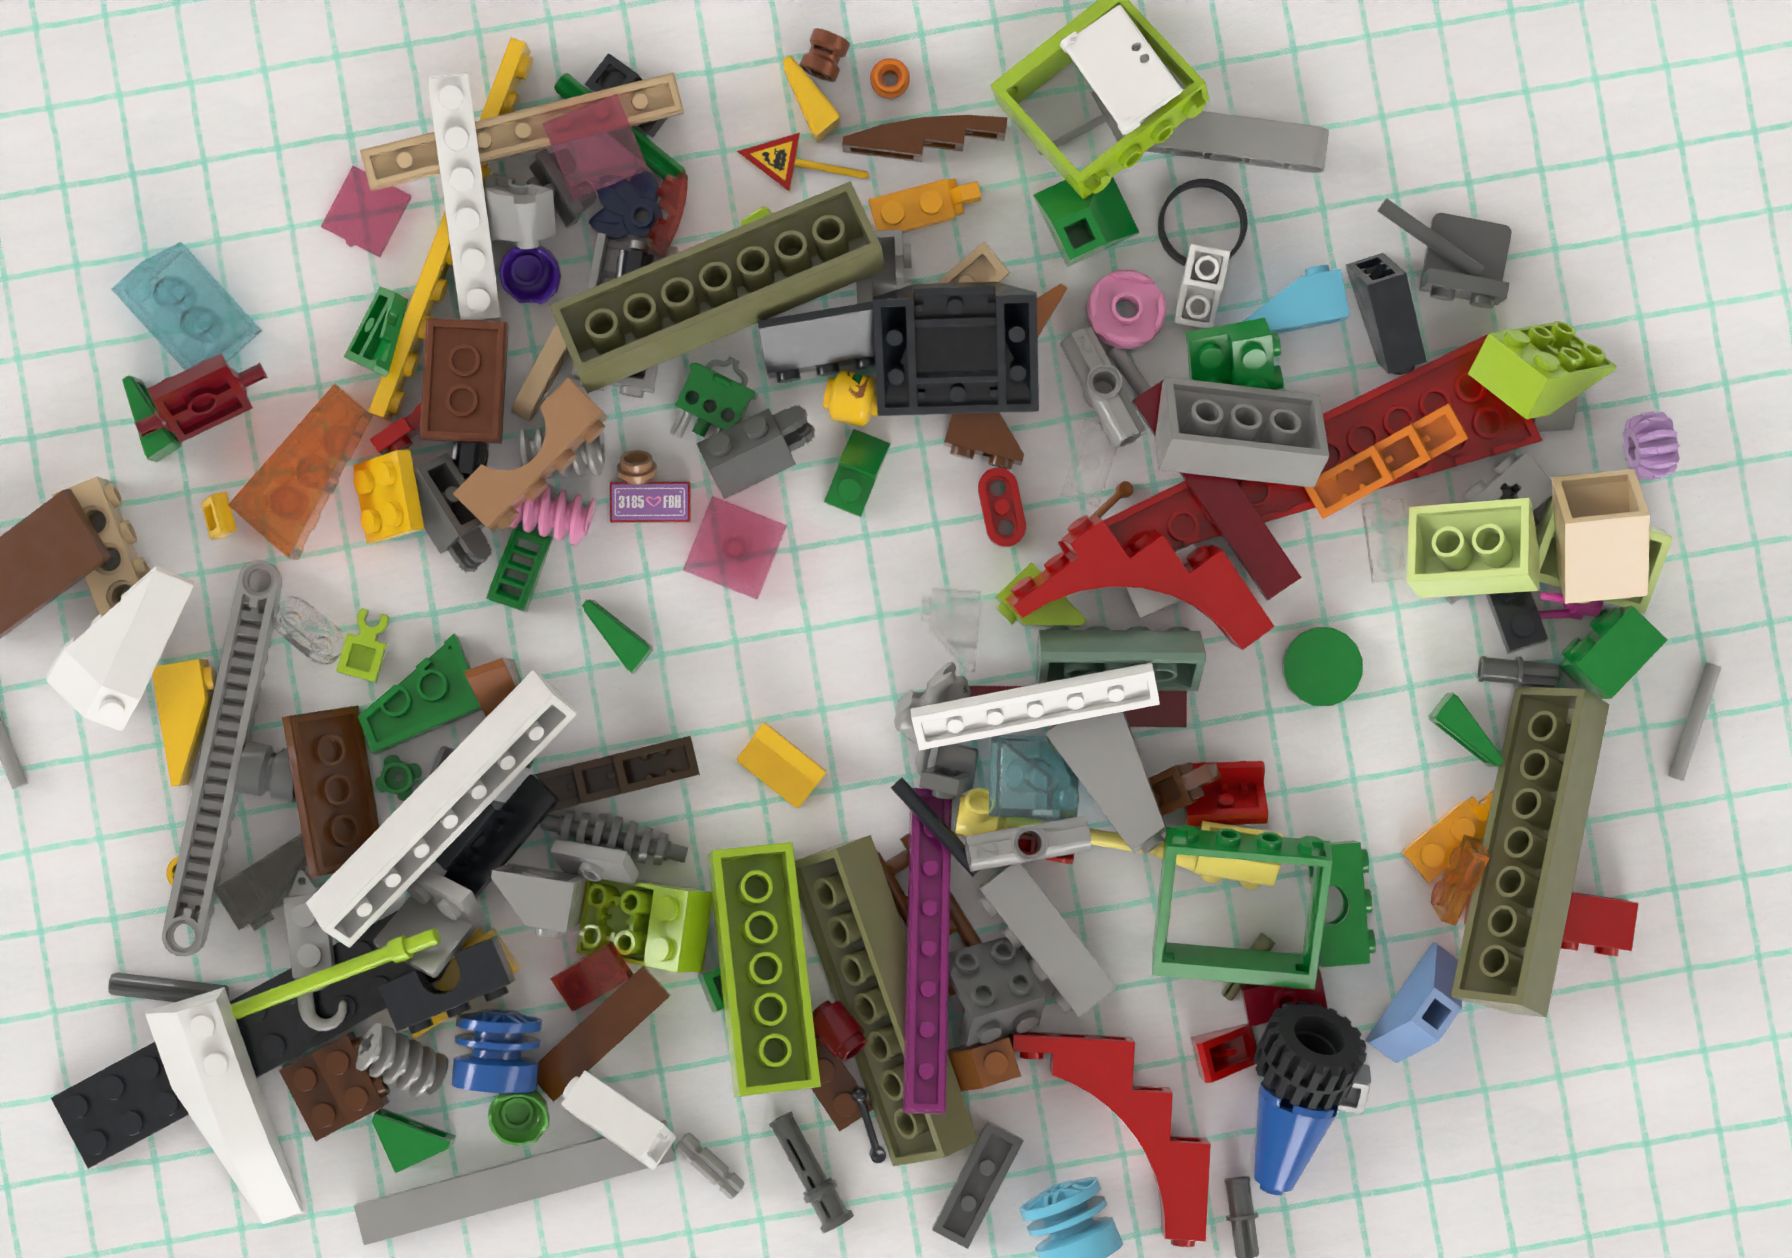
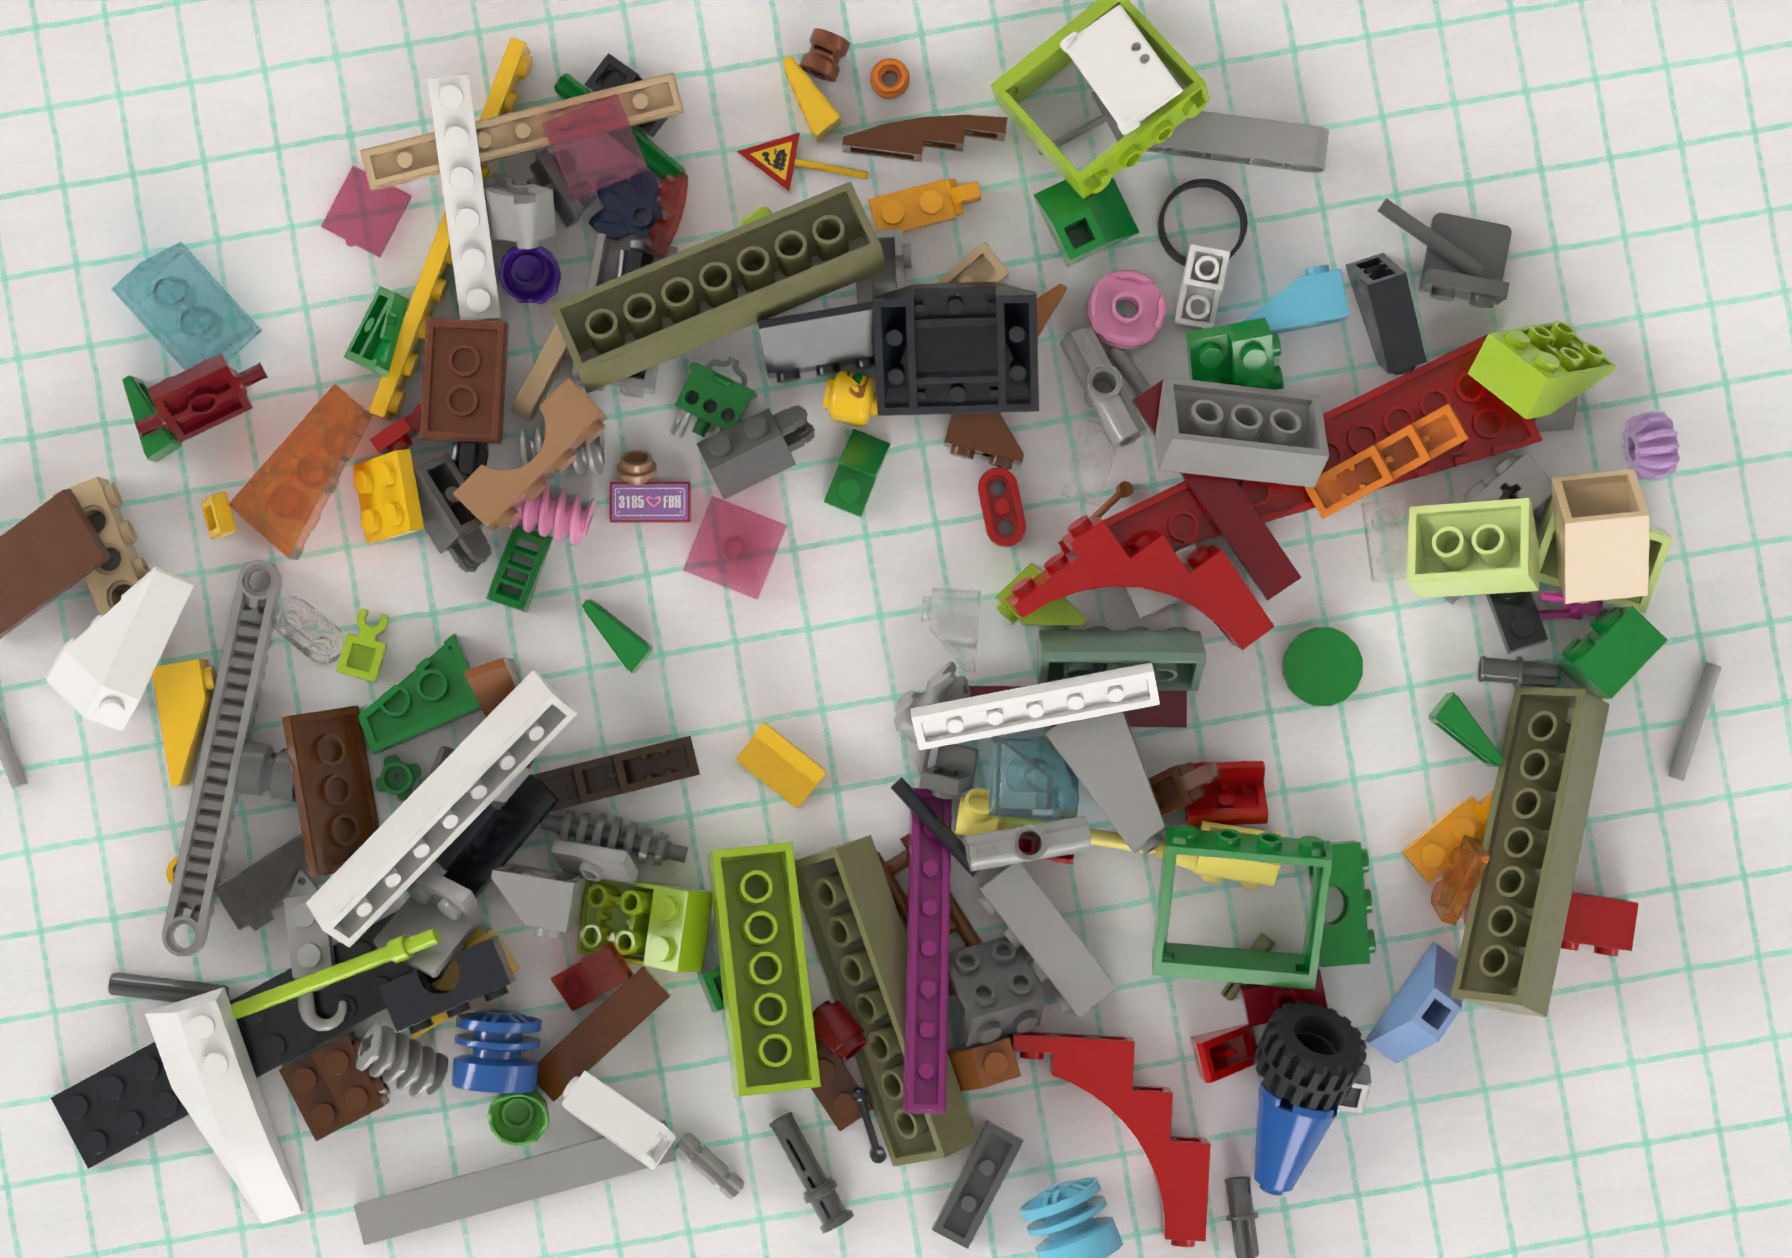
(408, 1140): green slope -> none

